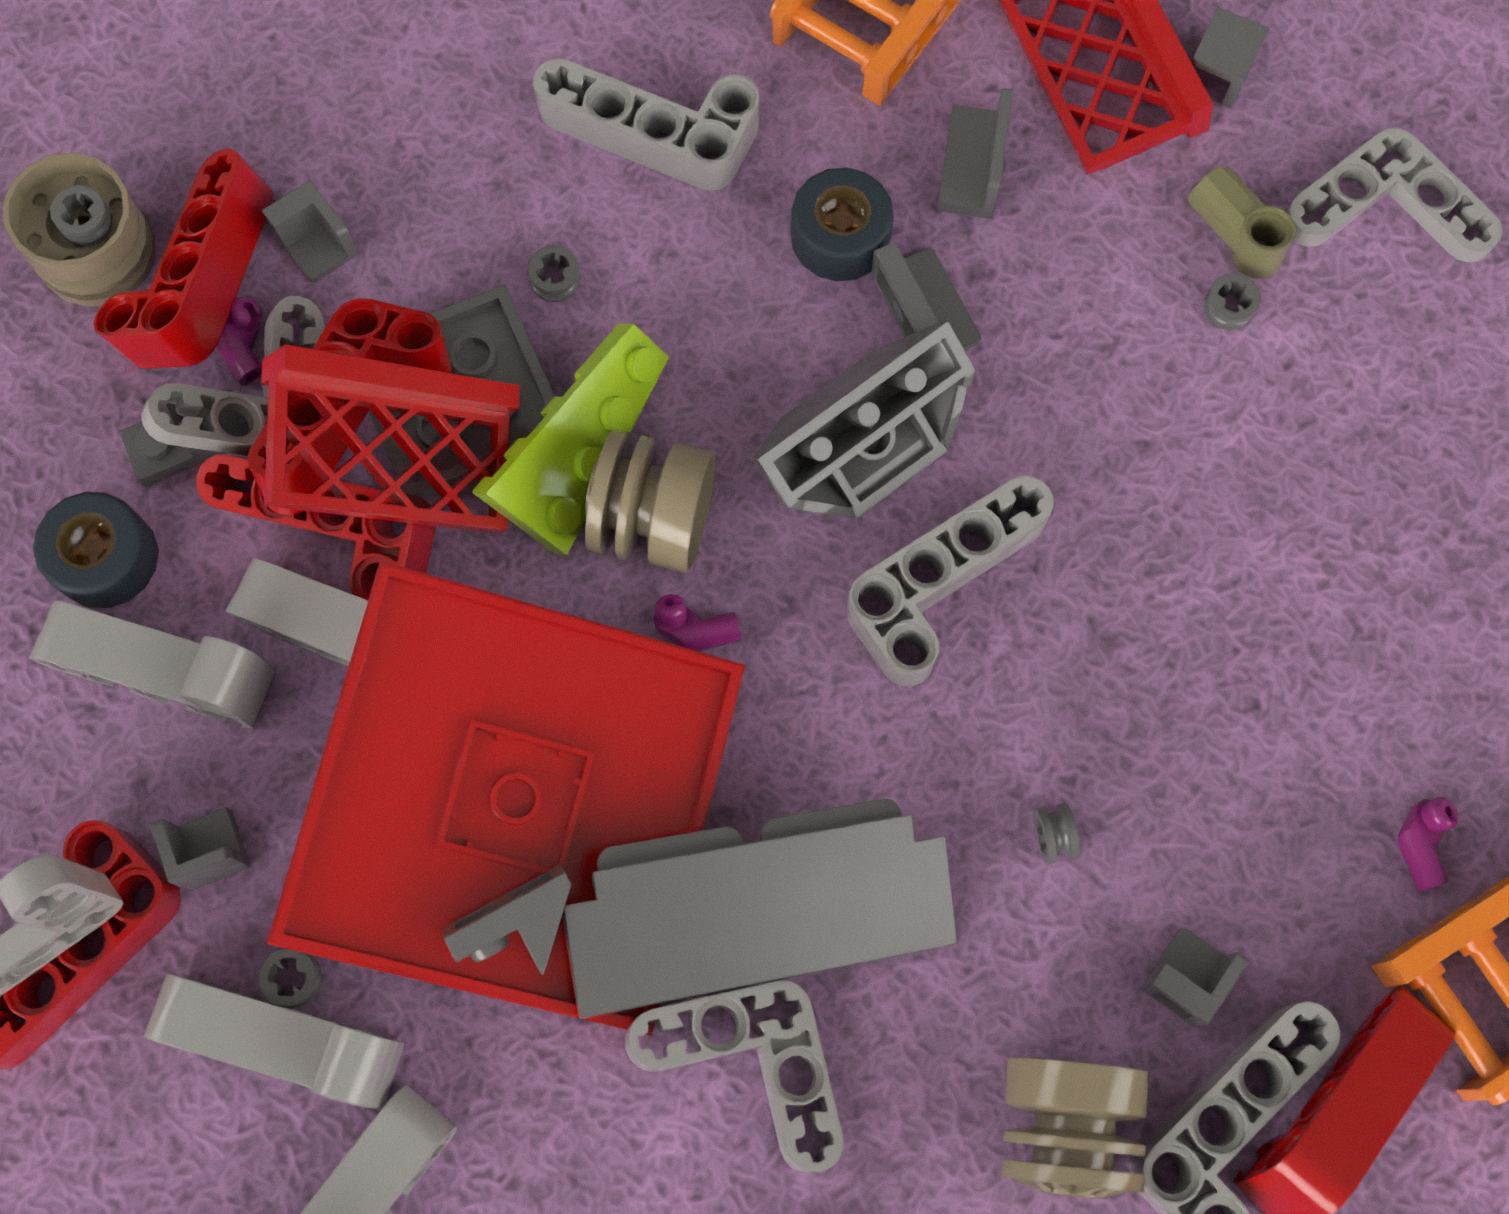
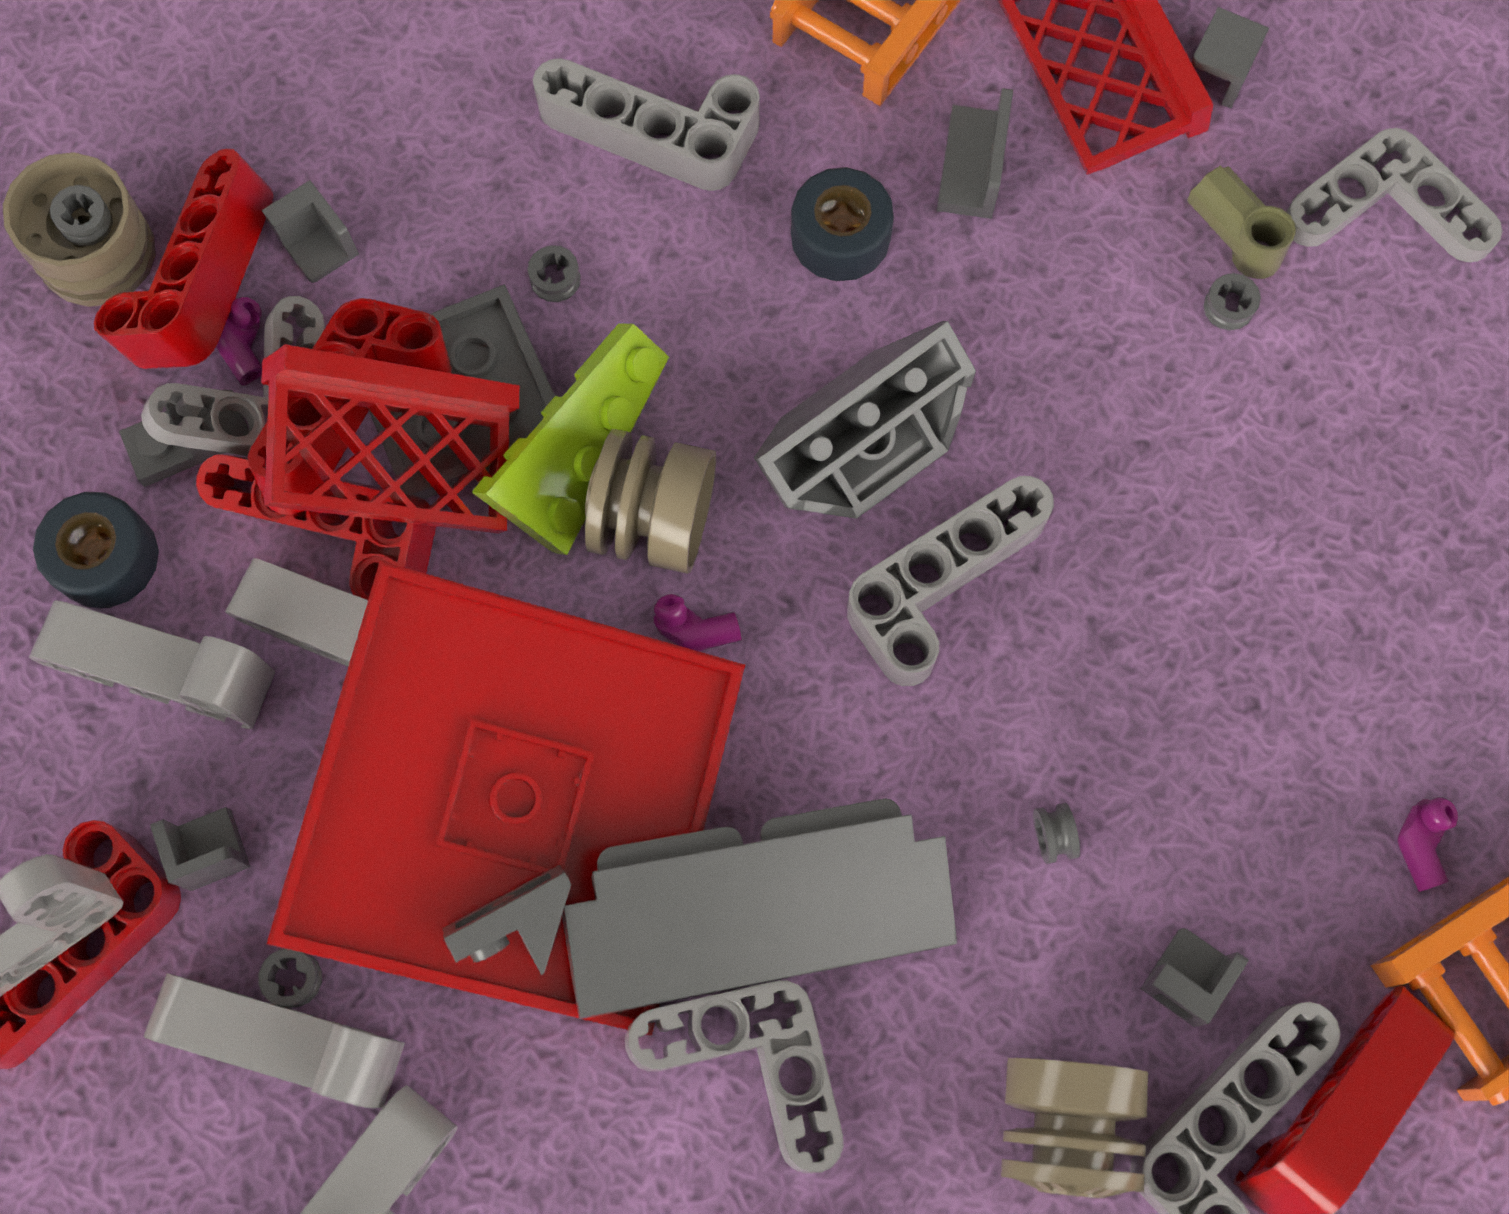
(921, 293): dark grey panel -> none

